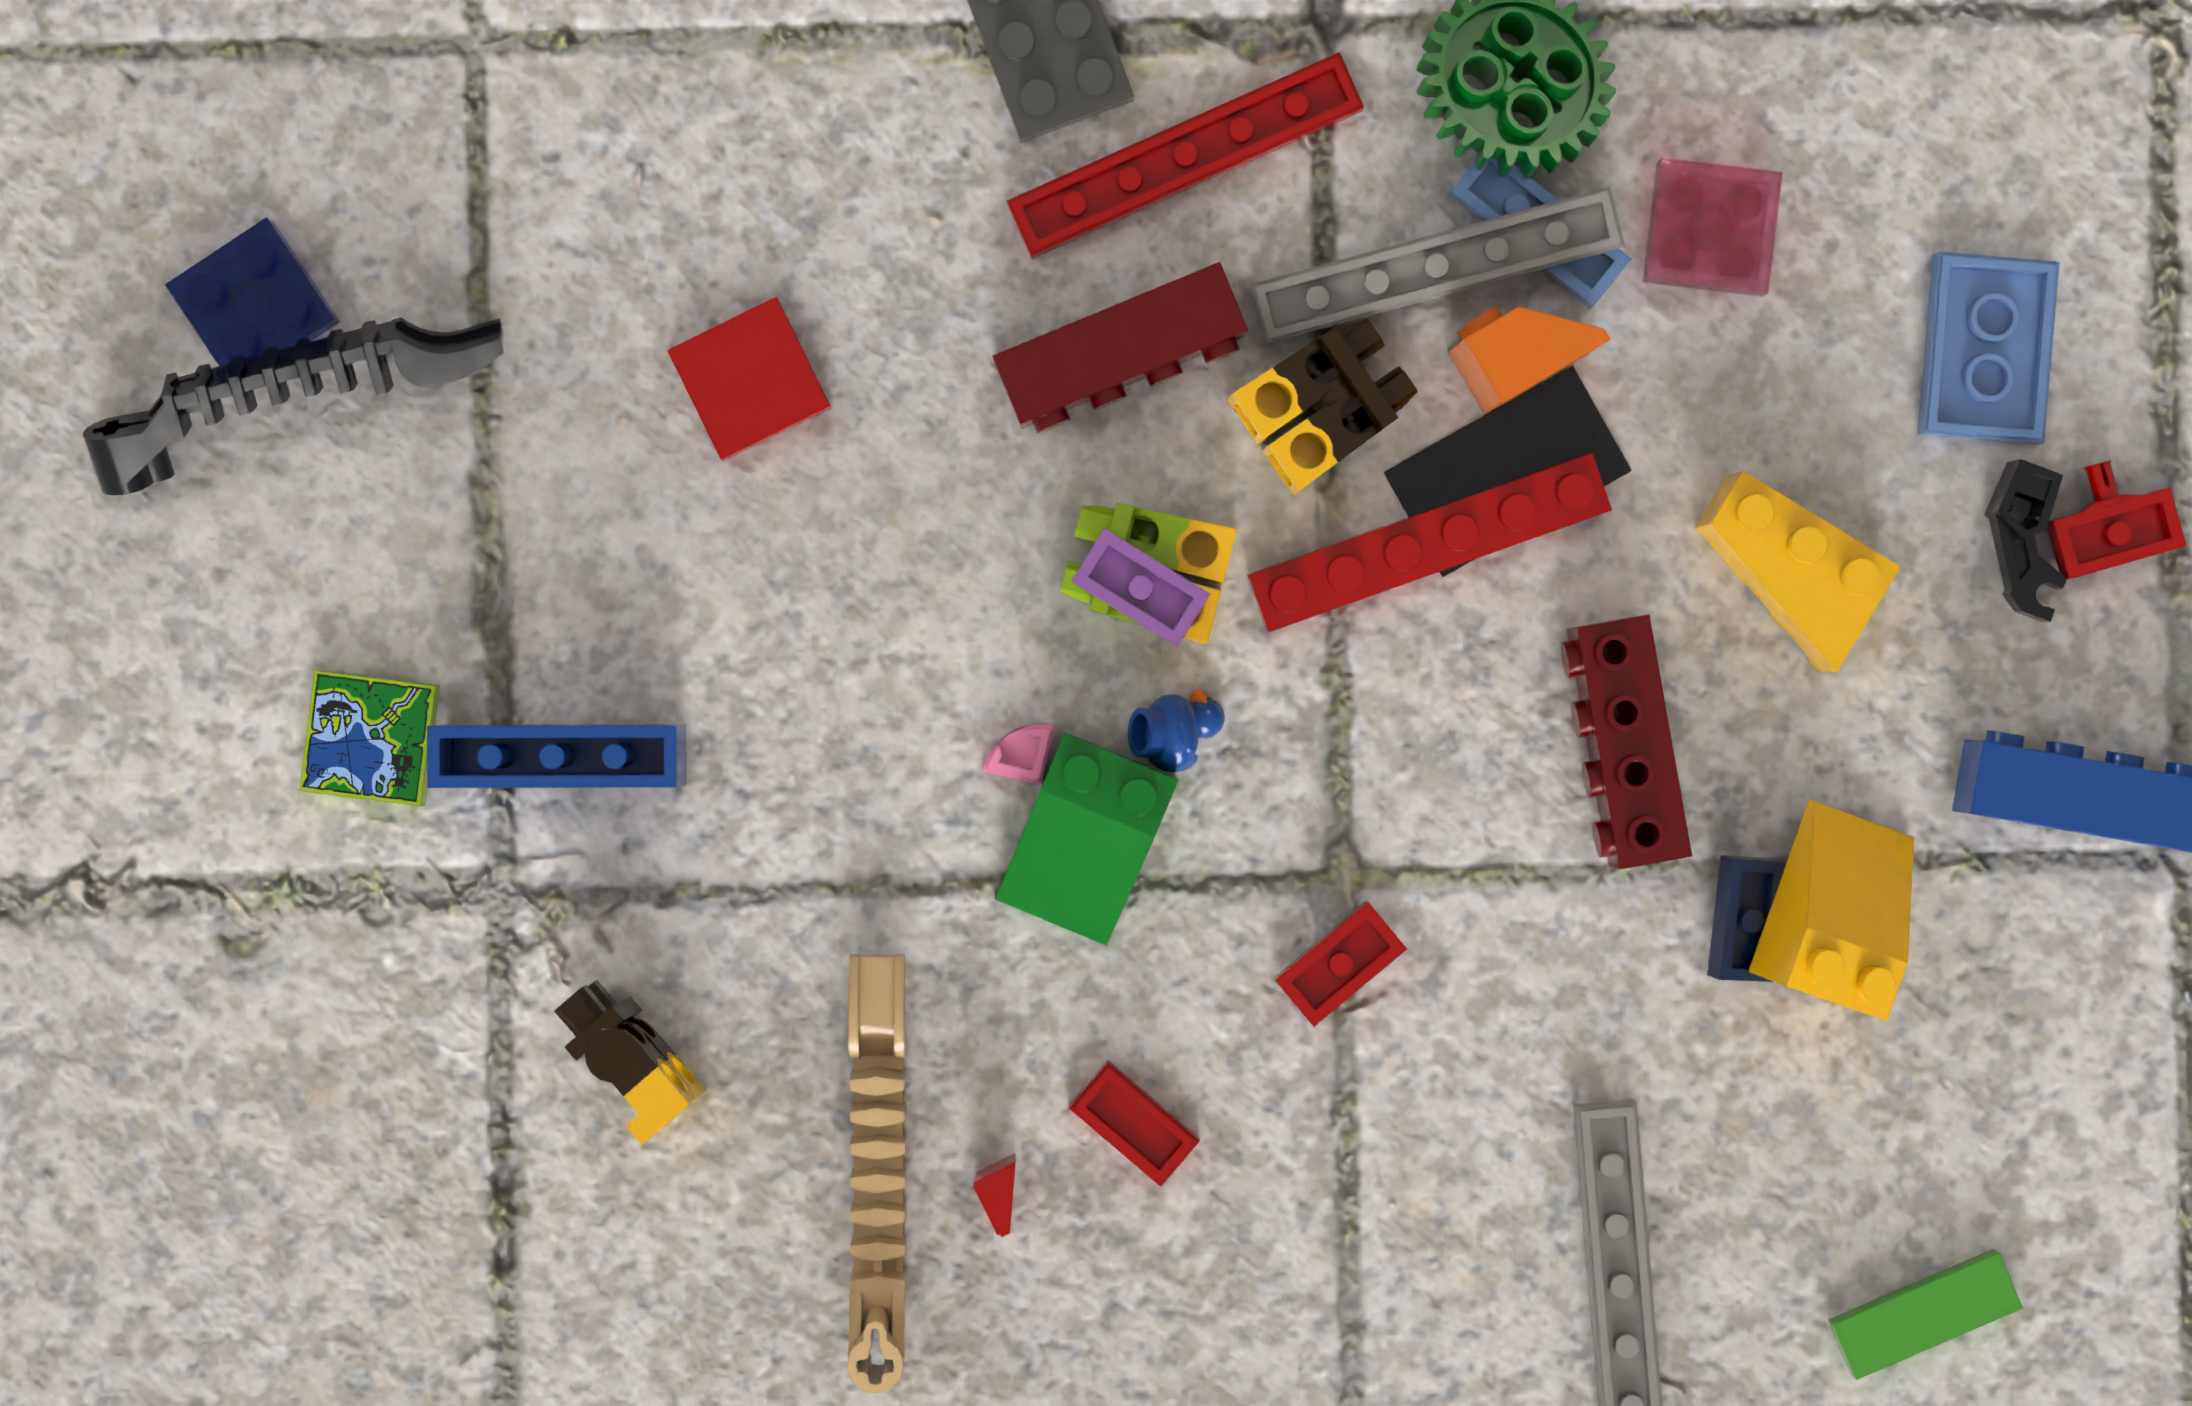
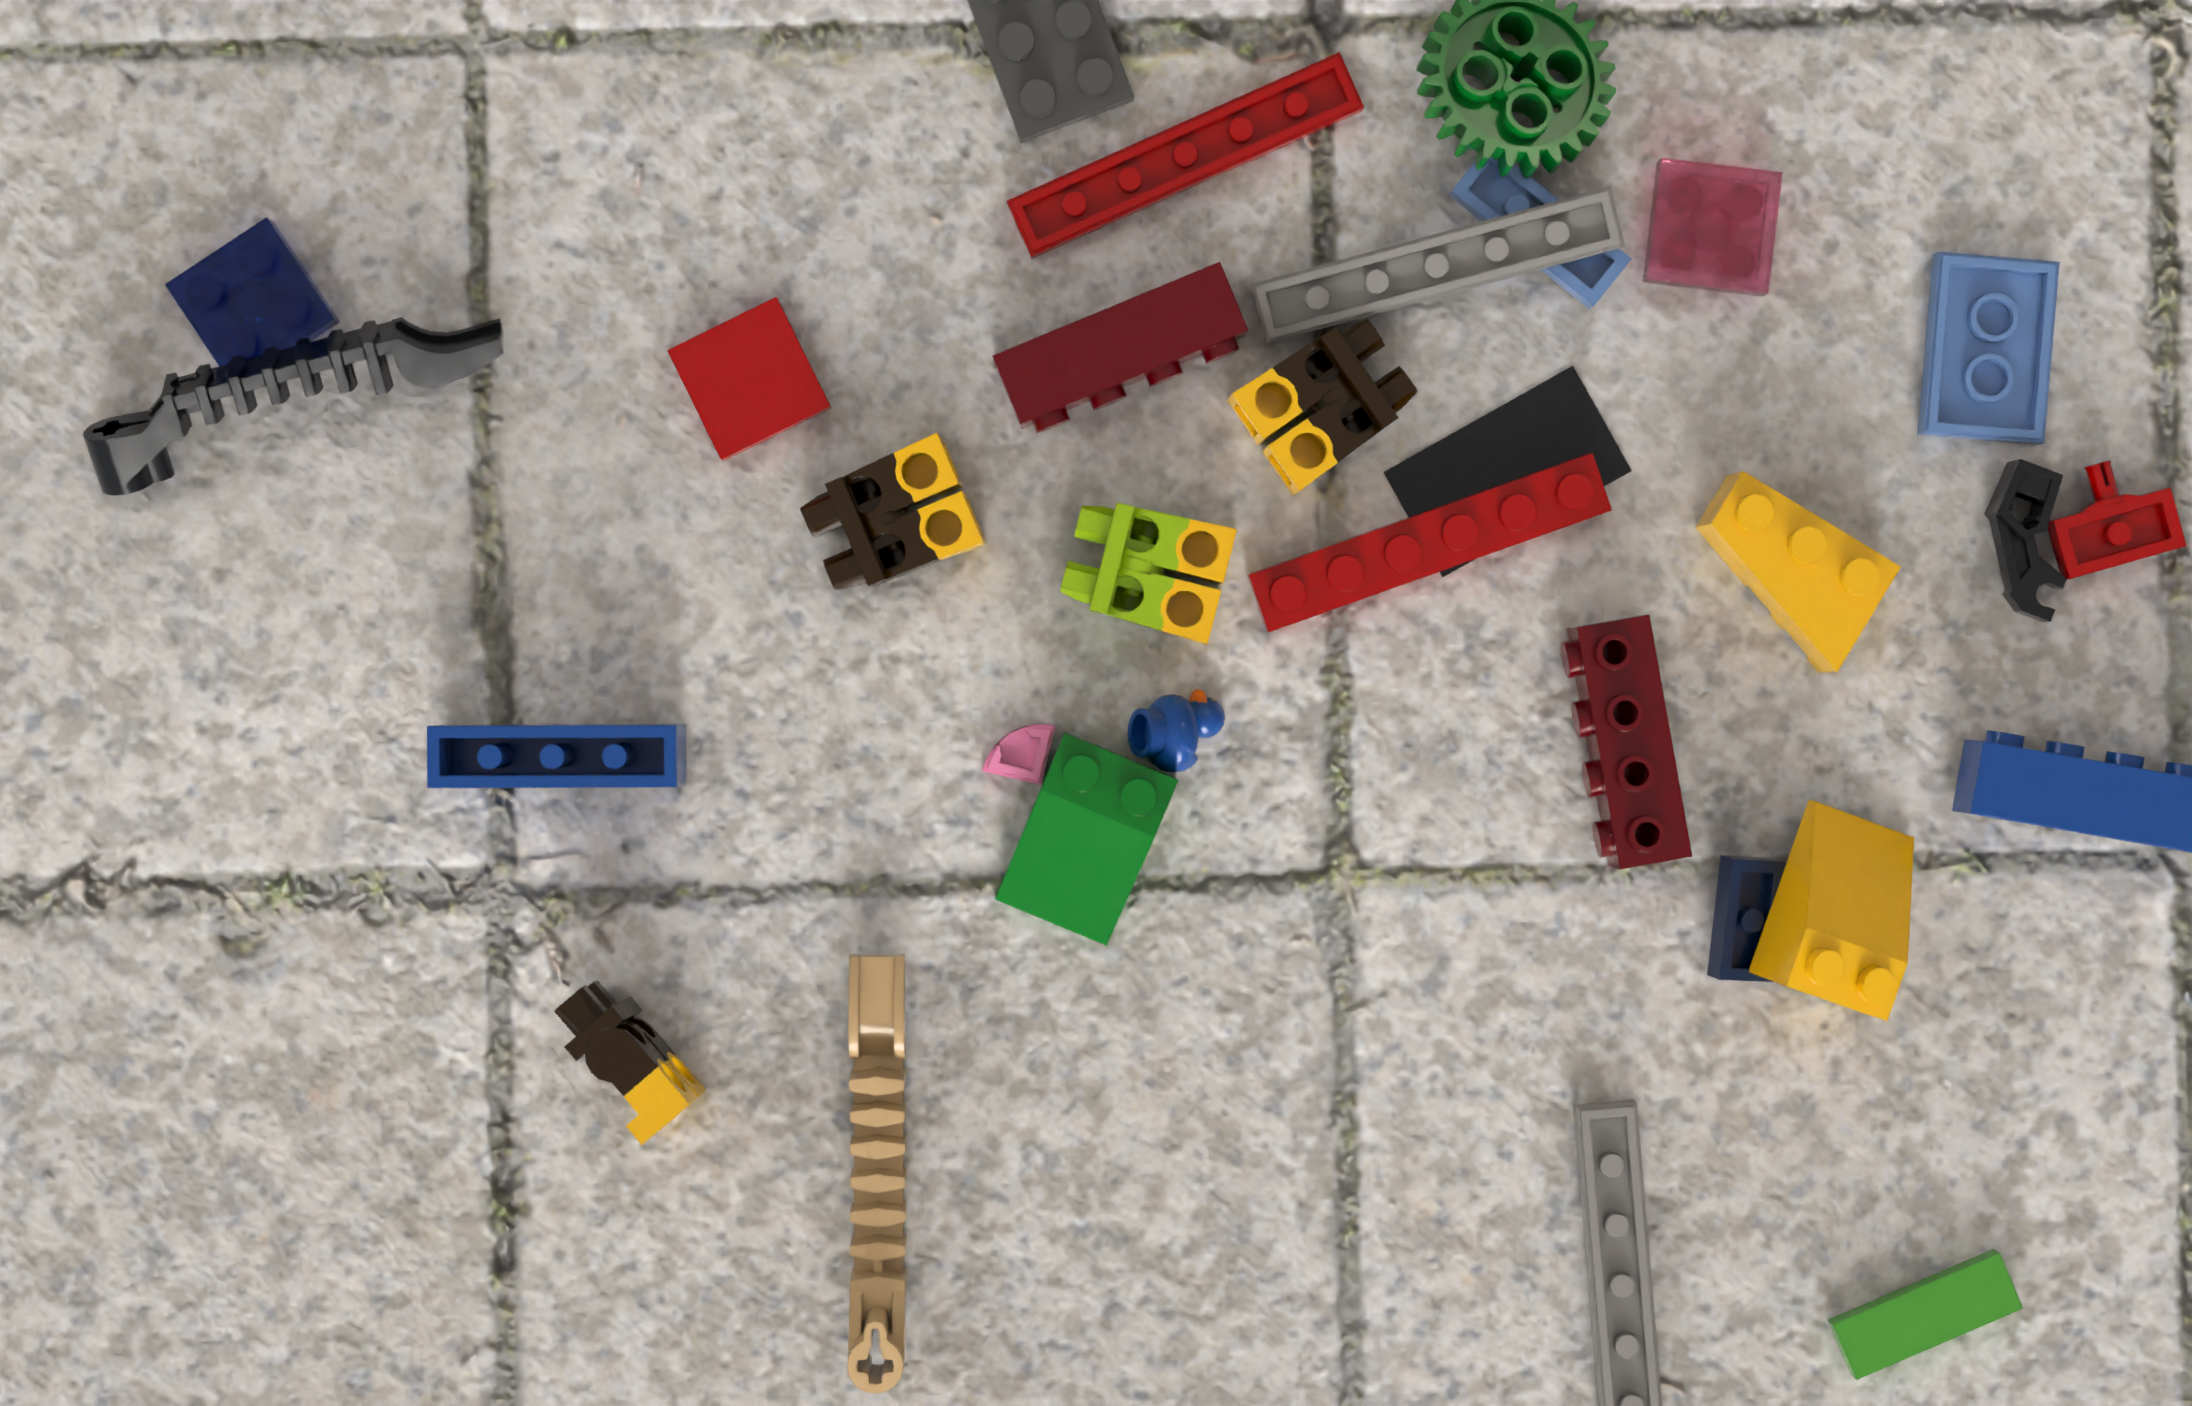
(368, 738): tile -> none
(875, 516): none -> dark brown hips
(995, 1191): red slope -> none
(1134, 1123): red tile -> none
(1140, 587): medium lavender plate -> none
(1340, 963): red plate -> none
(1518, 350): orange slope -> none

